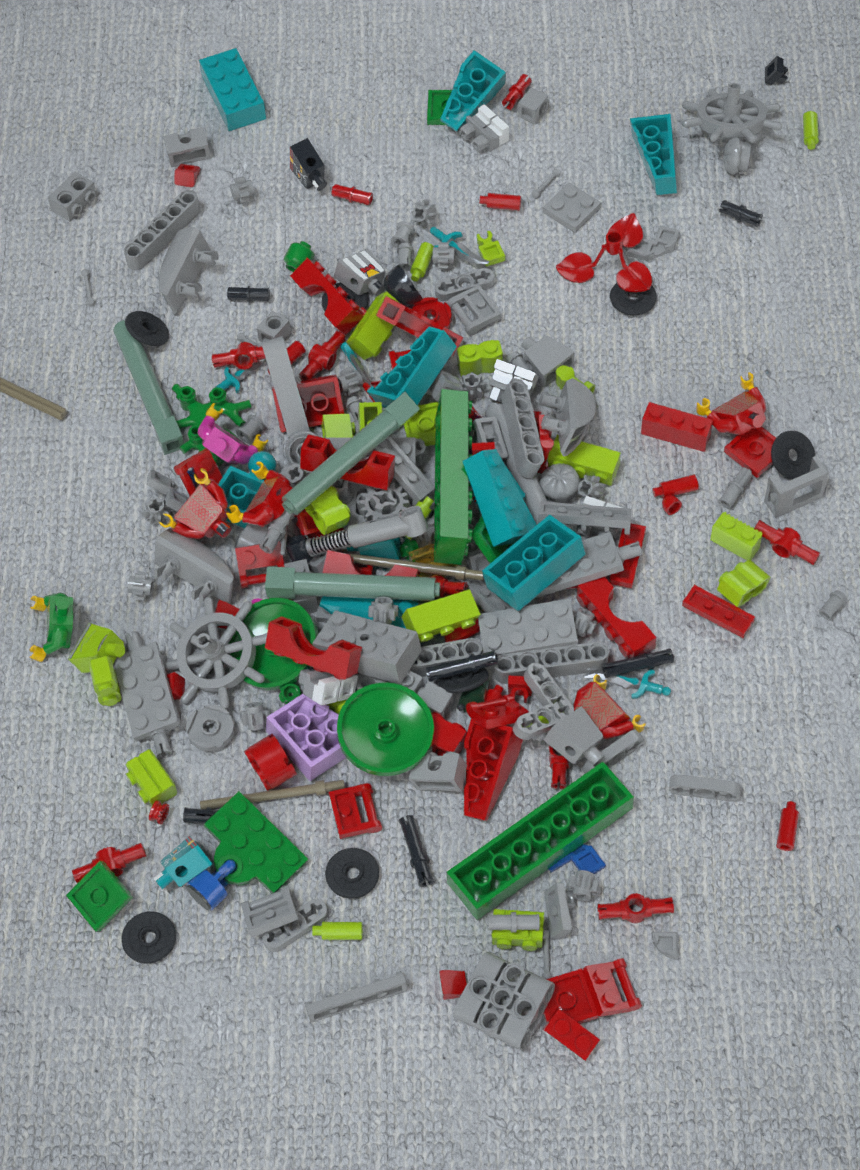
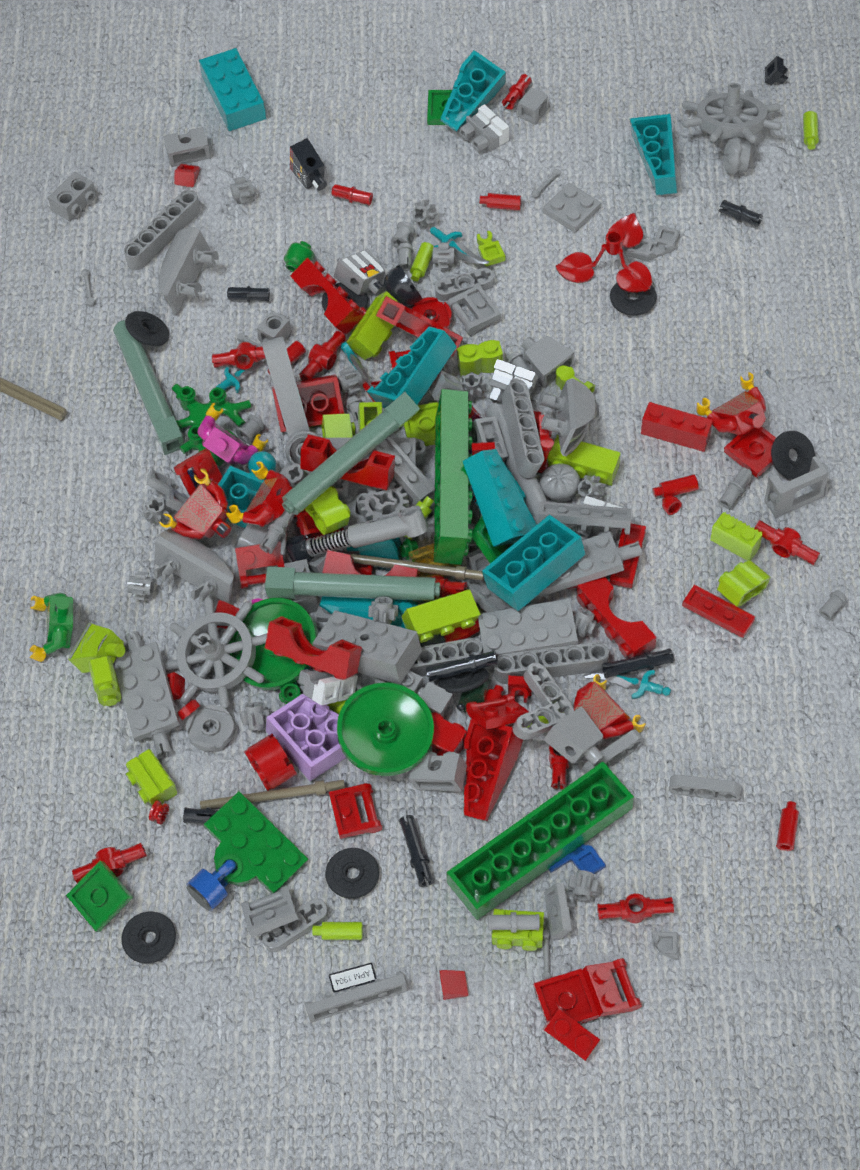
(188, 709): none -> red tile
(191, 860): teal torso -> none
(352, 977): none -> white sticker
(526, 992): light grey connector -> none

